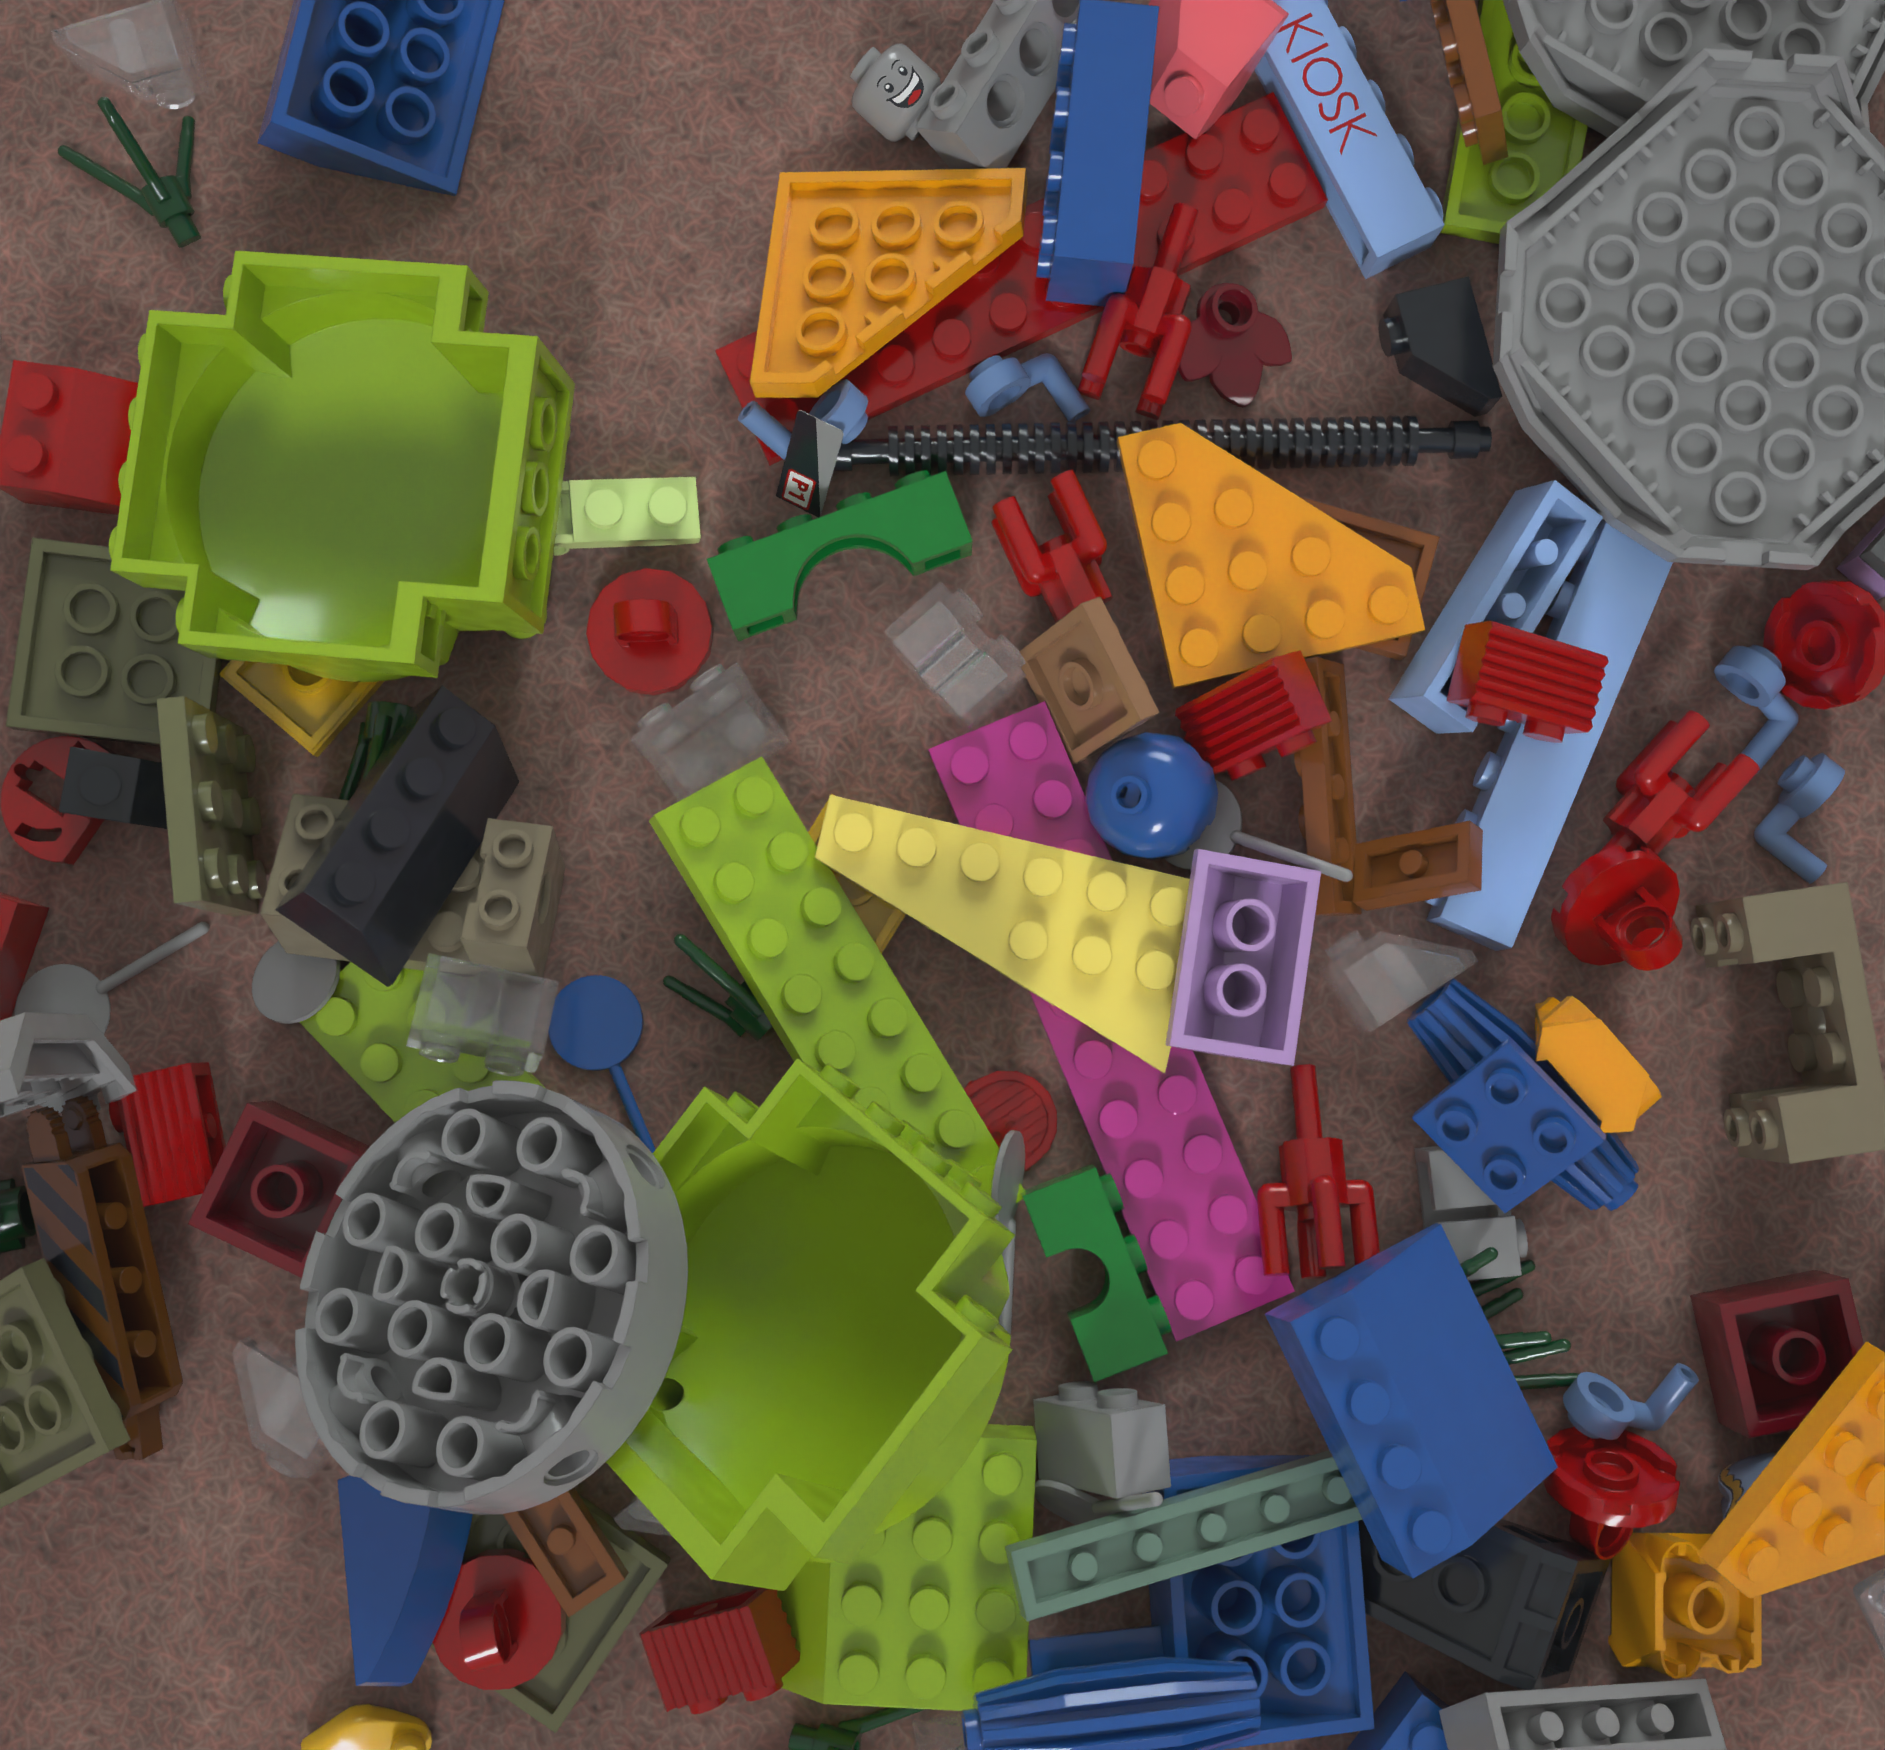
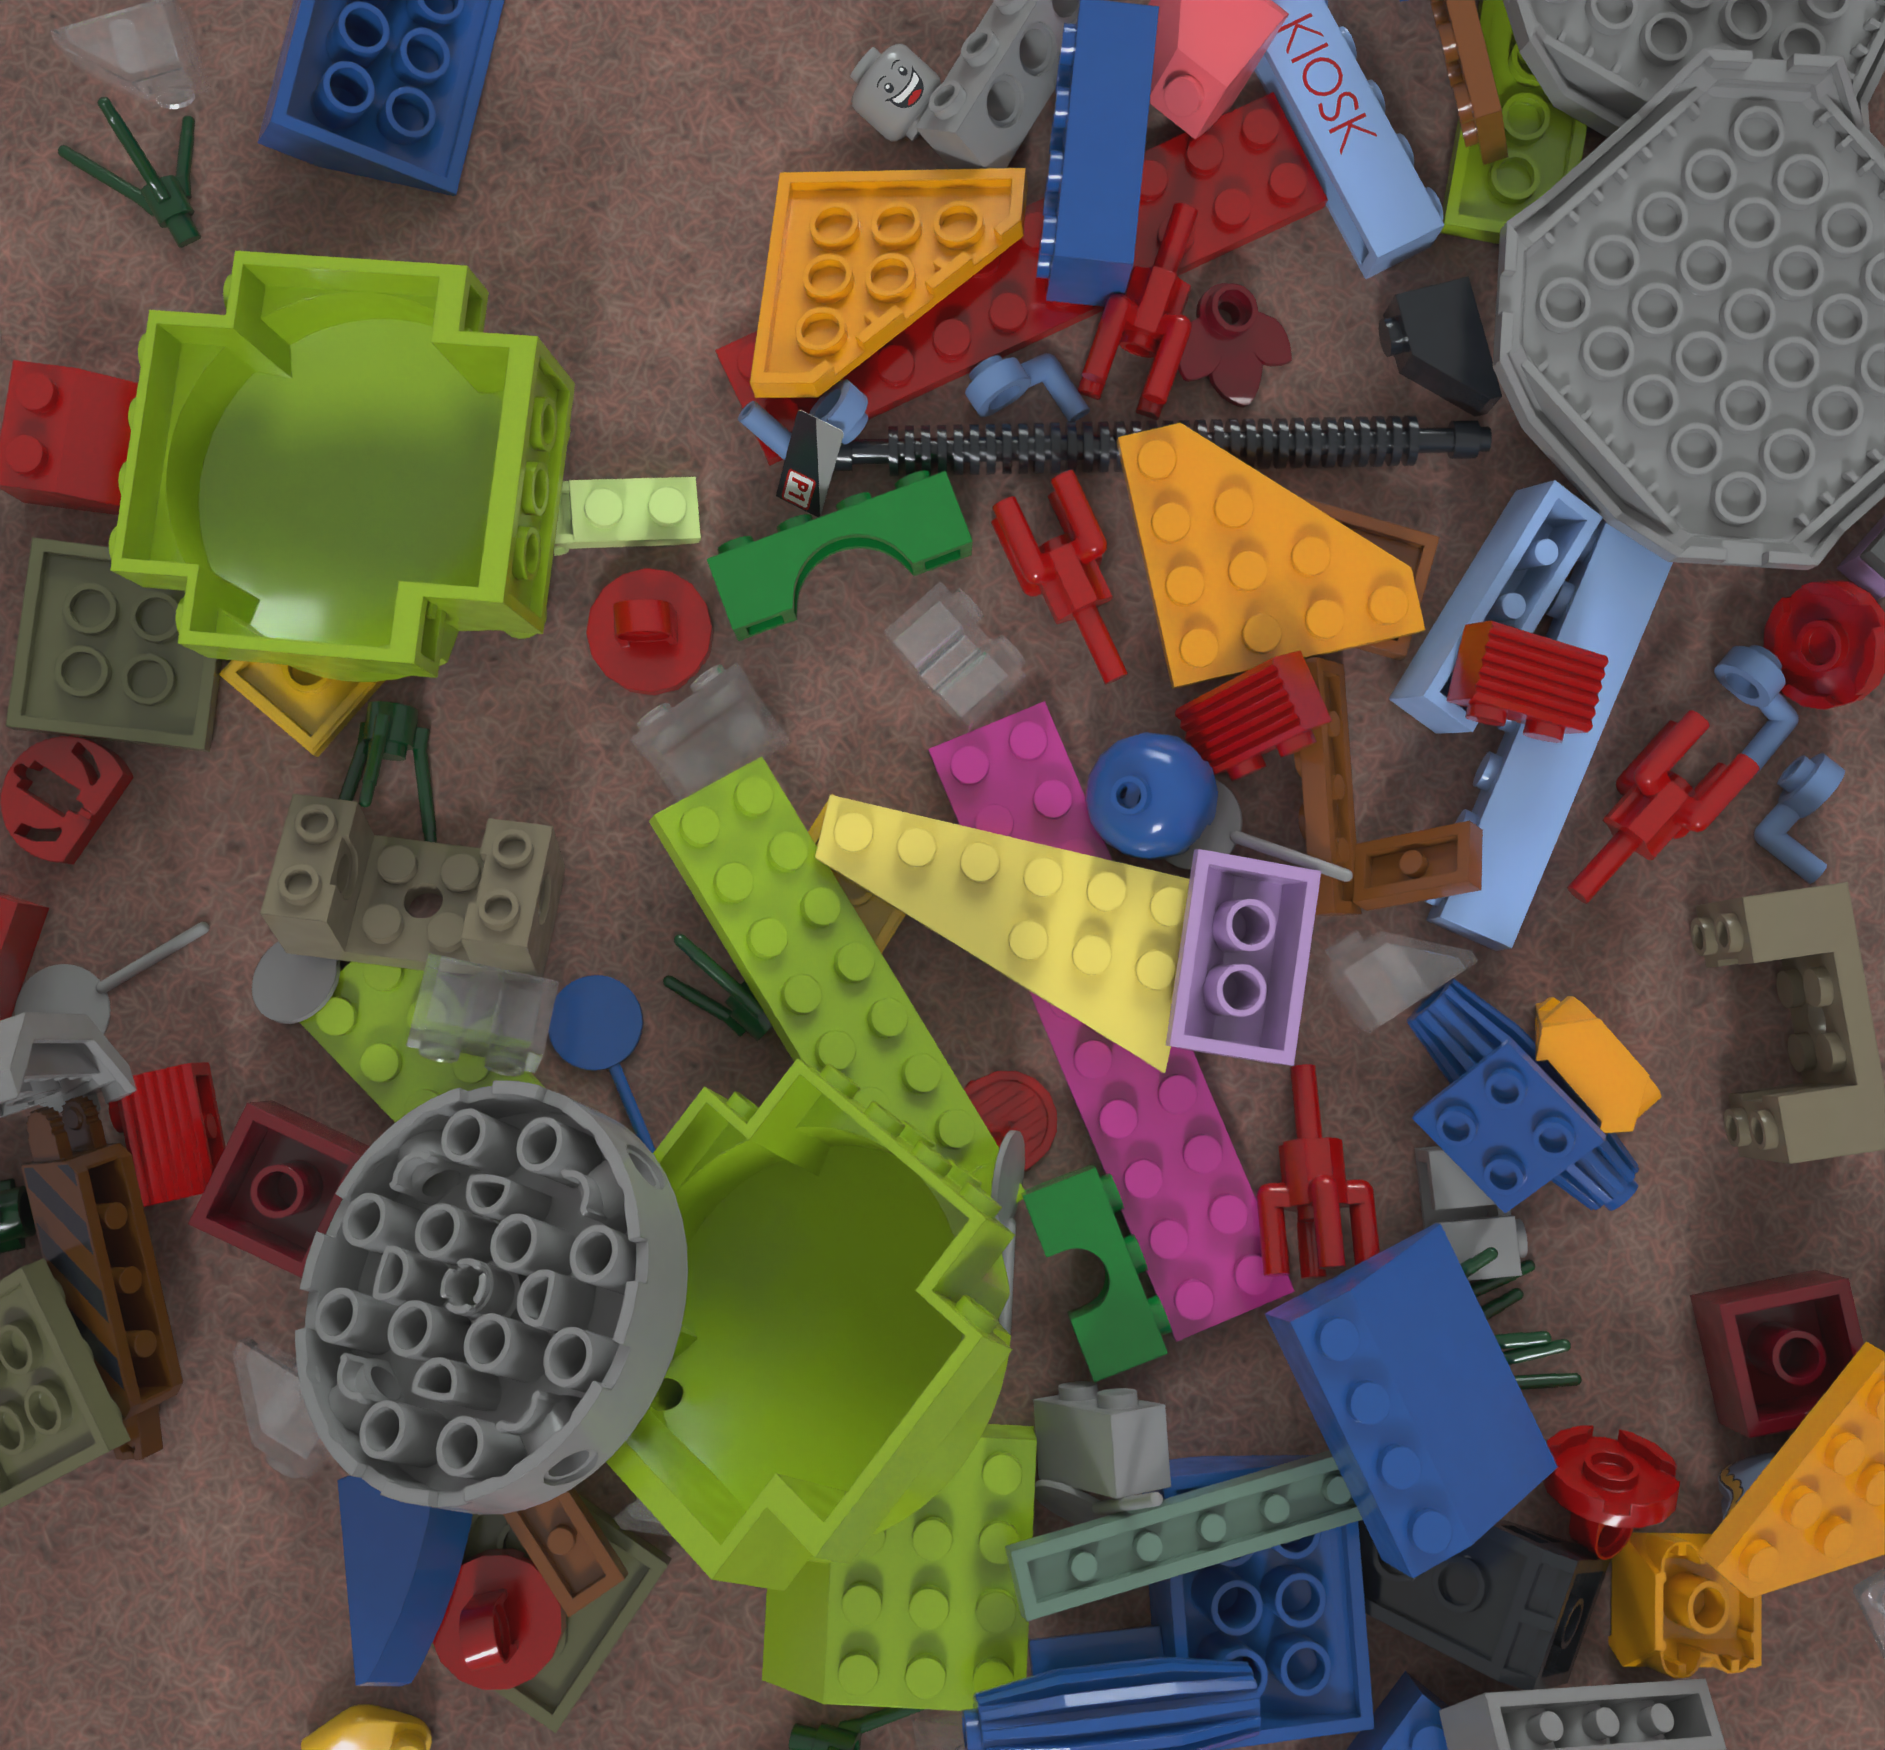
(114, 788): black slope -> none
(209, 809): olive plate -> none
(404, 837): black slope -> none
(720, 1650): red brick -> none
(1087, 681): medium nougat plate -> none
(1605, 1411): medium blue plate -> none
(1619, 908): red tile -> none

